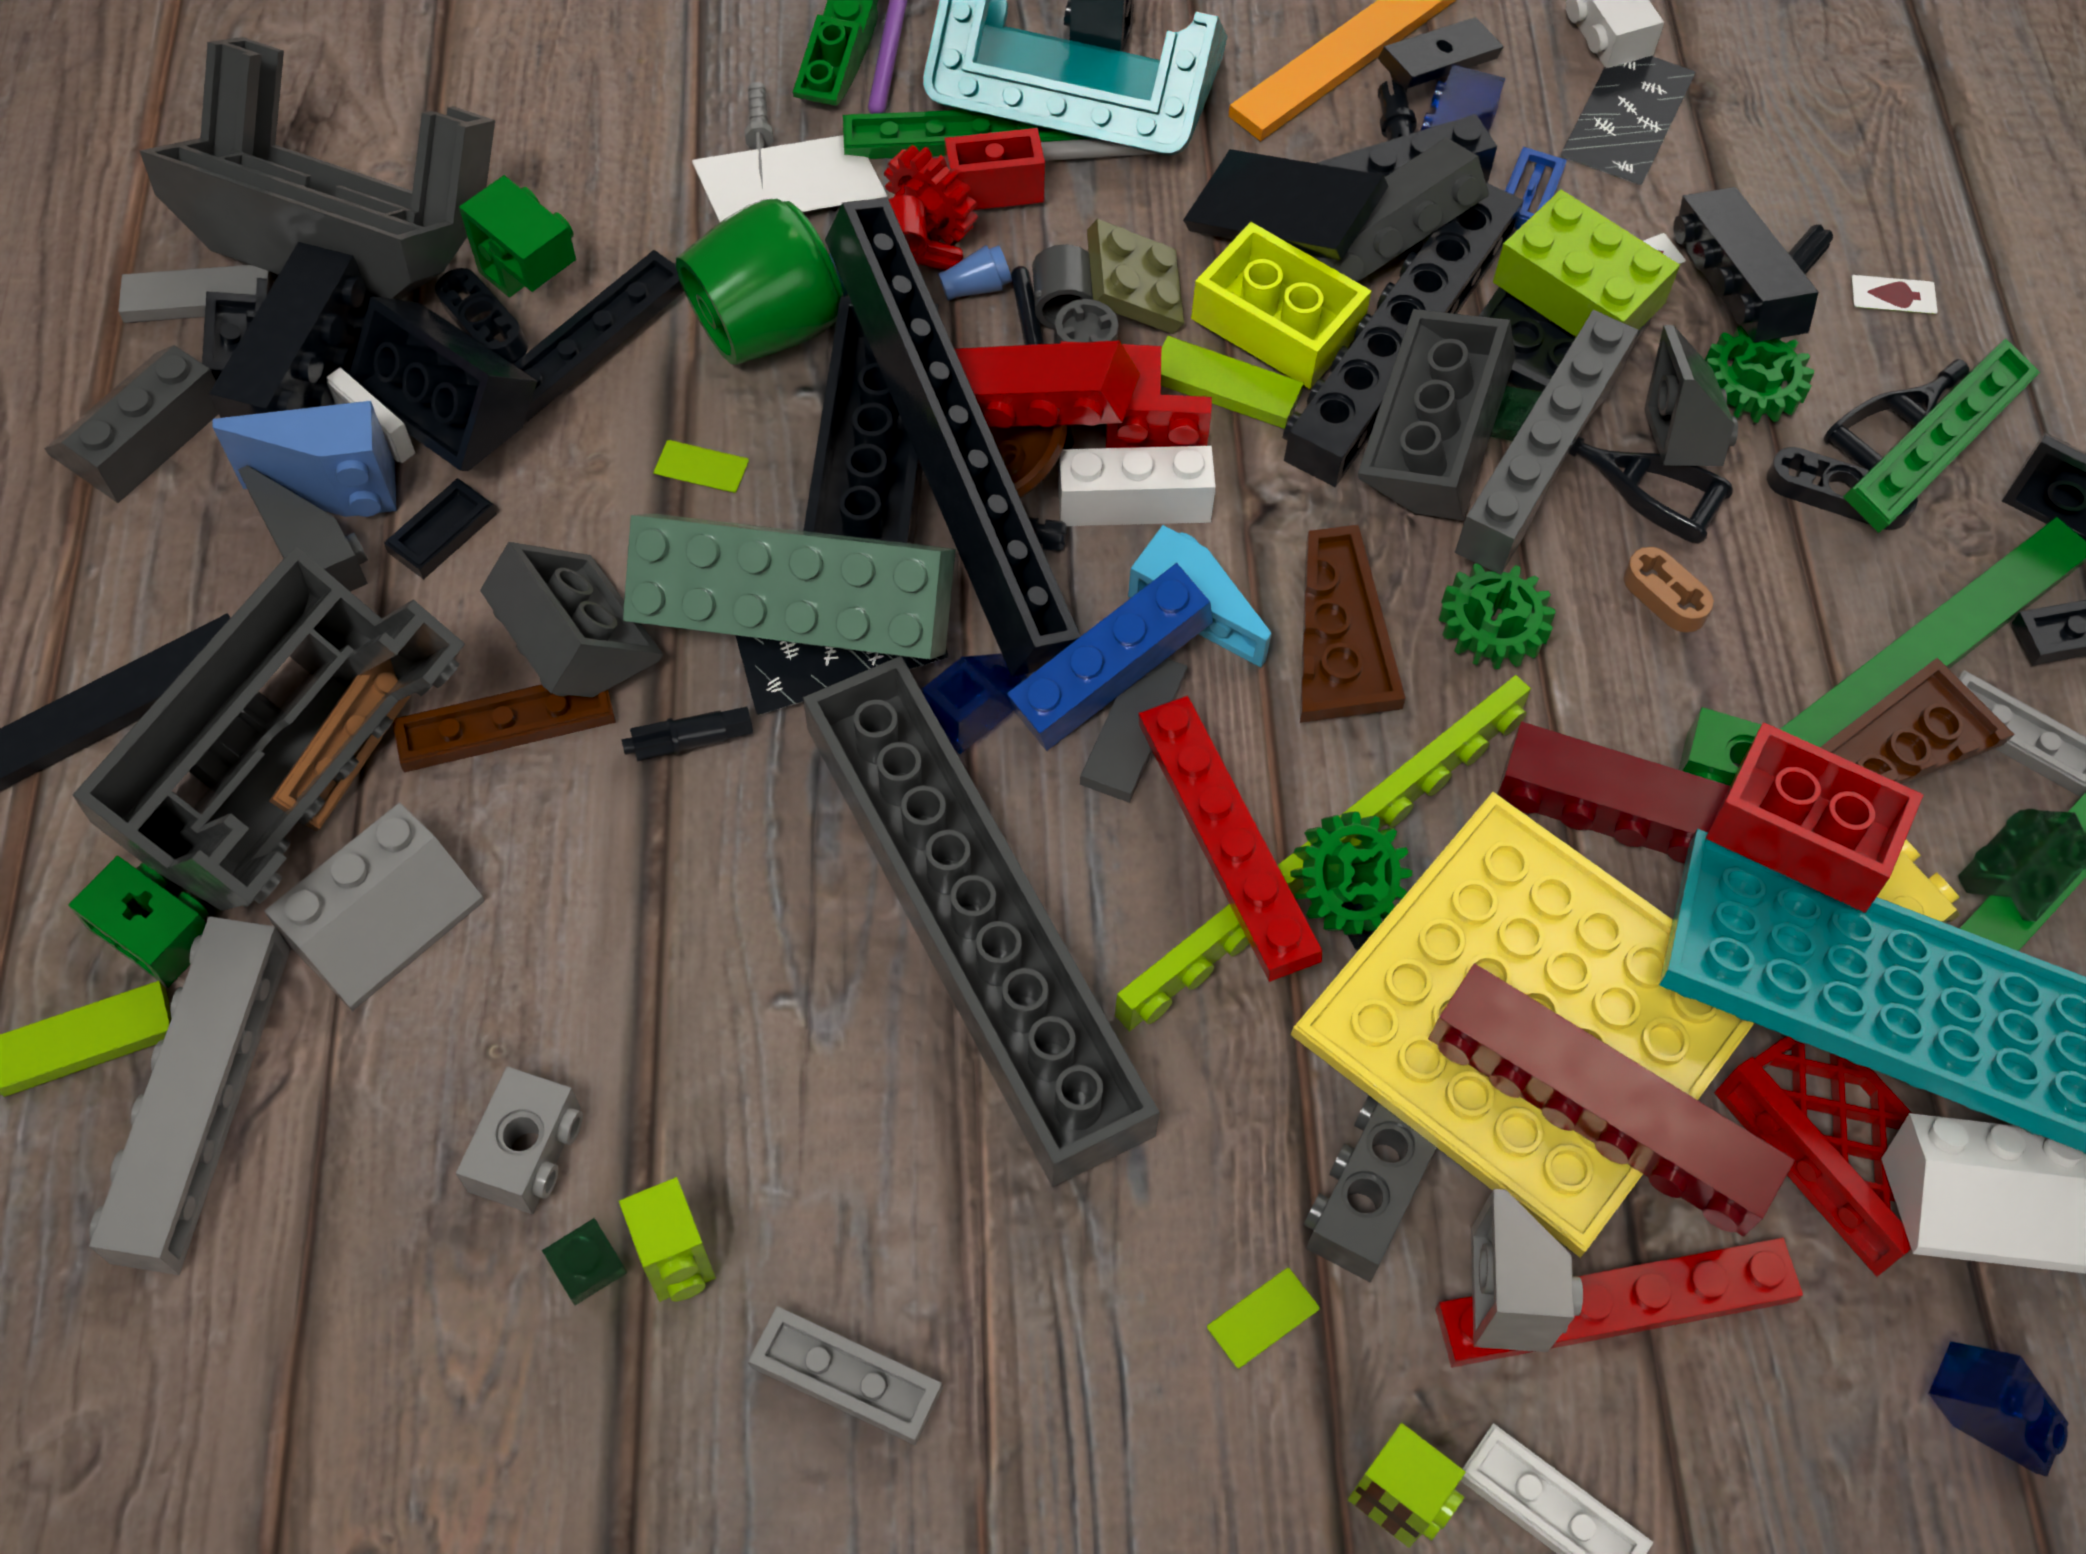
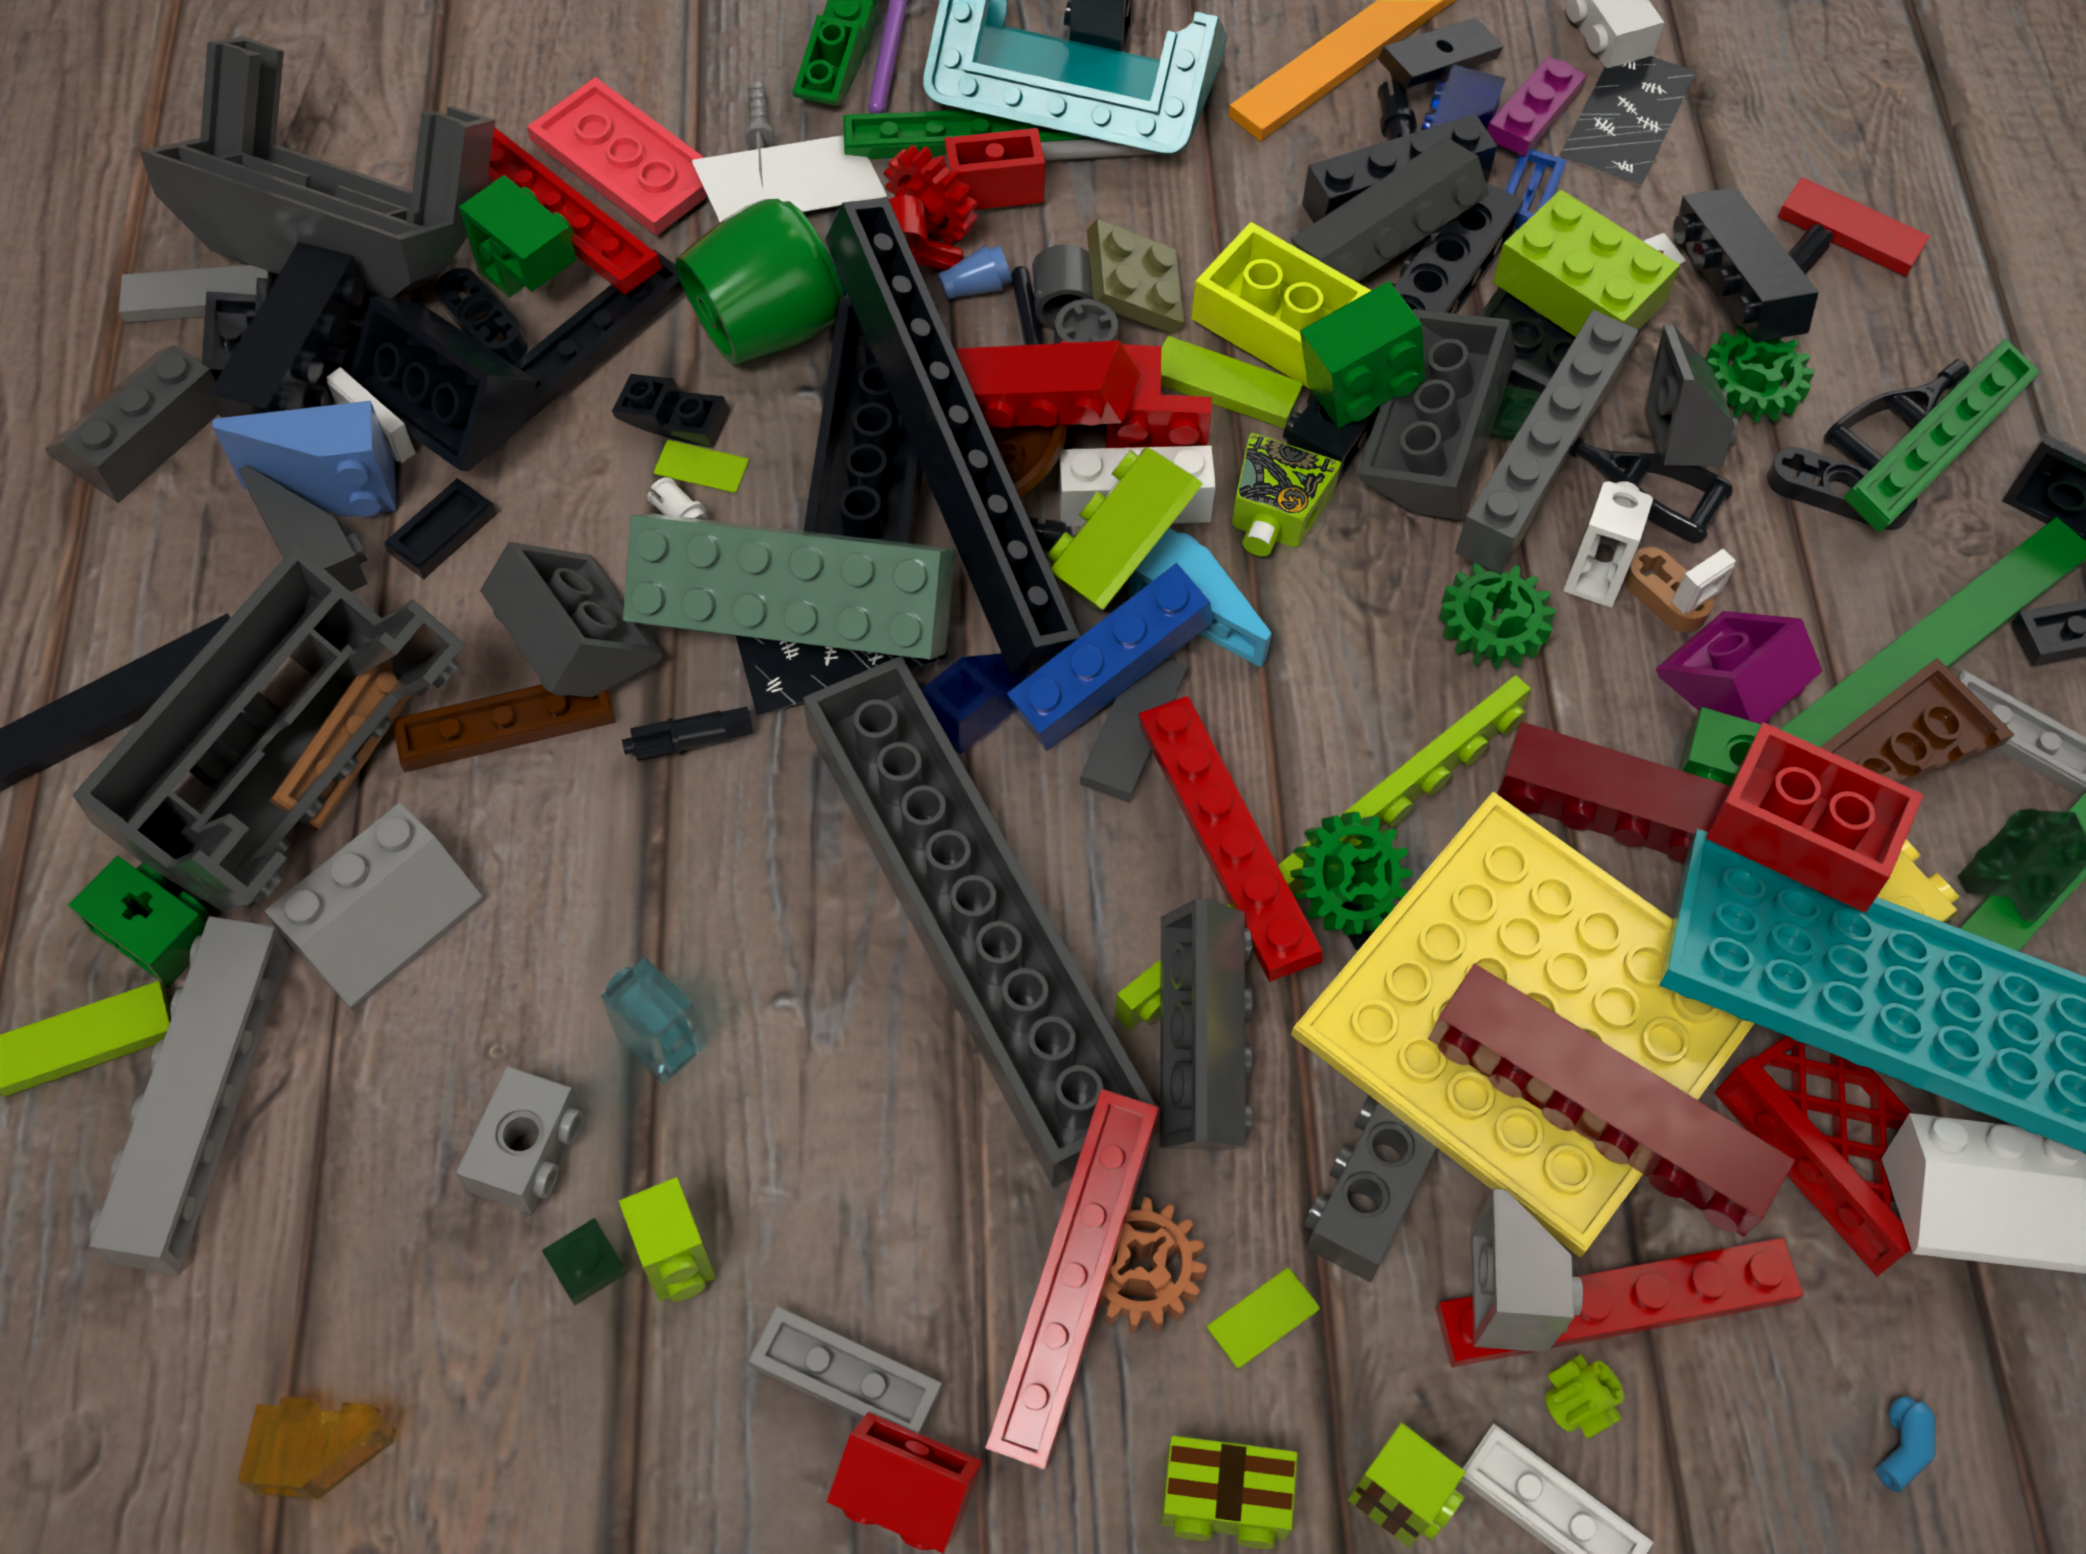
(309, 1450): none -> clear yellow slope
(597, 237): none -> red plate
(622, 154): none -> coral plate
(653, 1019): none -> clear light blue brick
(663, 410): none -> black slope
(675, 501): none -> white pin
(904, 1483): none -> red brick
(1073, 1279): none -> plate
(1121, 526): none -> lime slope
(1156, 1284): none -> nougat gear
(1204, 1027): none -> dark grey slope
(1228, 1491): none -> brick
(1281, 493): none -> torso
(1296, 200): black tile -> none
(1345, 636): reddish brown wing -> none
(1364, 354): none -> green brick
(1536, 105): none -> magenta plate
(1584, 1396): none -> lime gear
(1616, 522): none -> white torso
(1703, 582): none -> white tile
(1743, 665): none -> magenta slope
(1855, 226): none -> red tile
(1894, 294): white sticker -> none
(1916, 1443): none -> dark azure arm
(2000, 1405): clear blue slope -> none

